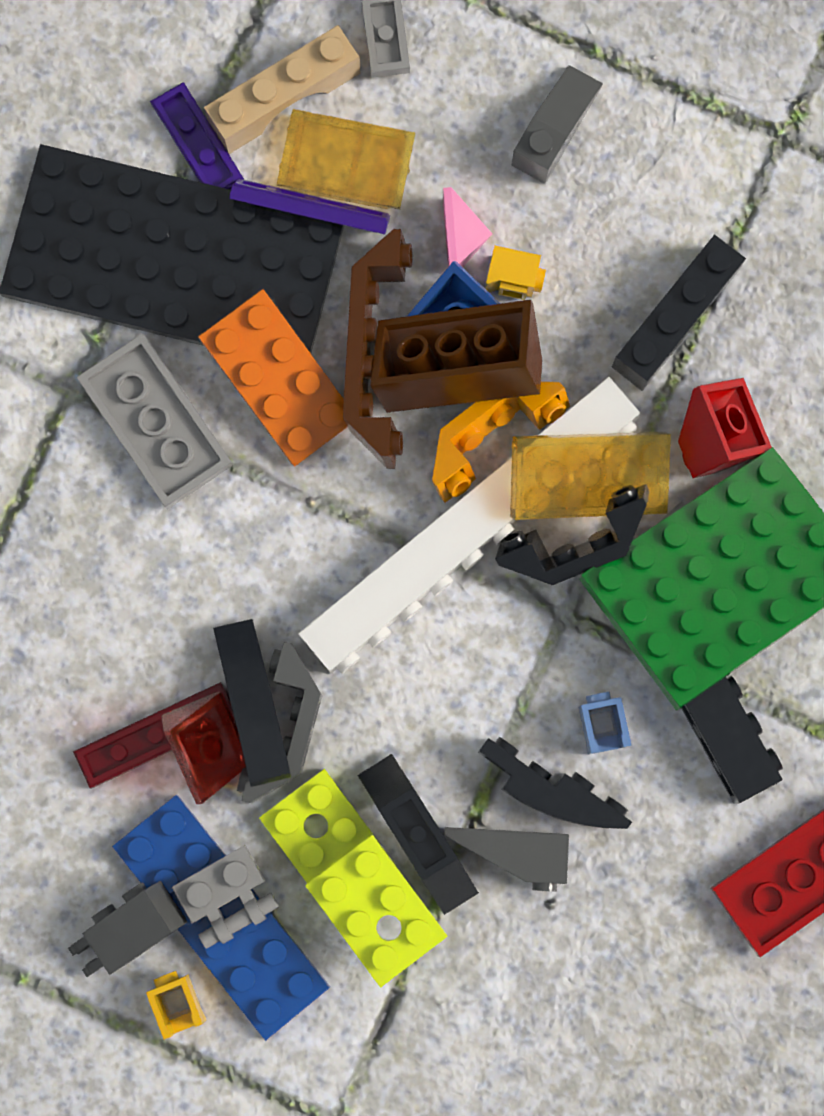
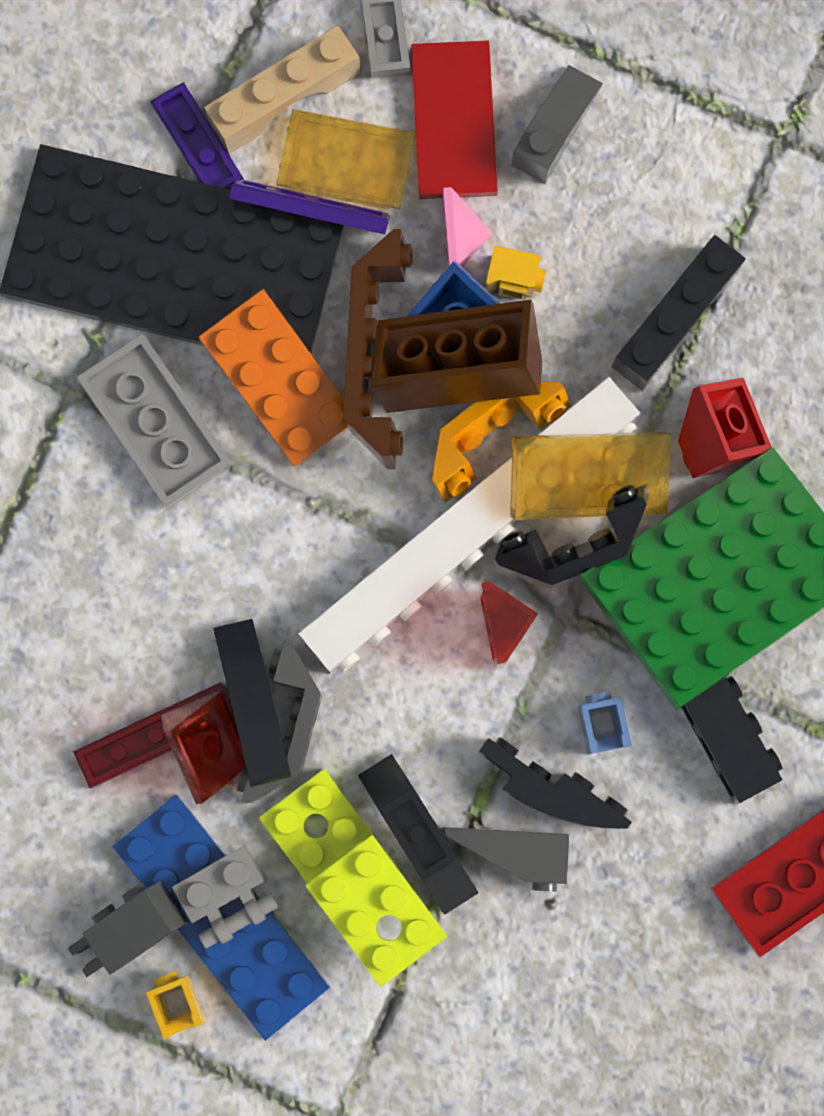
(454, 119): none -> red tile
(504, 620): none -> clear red slope

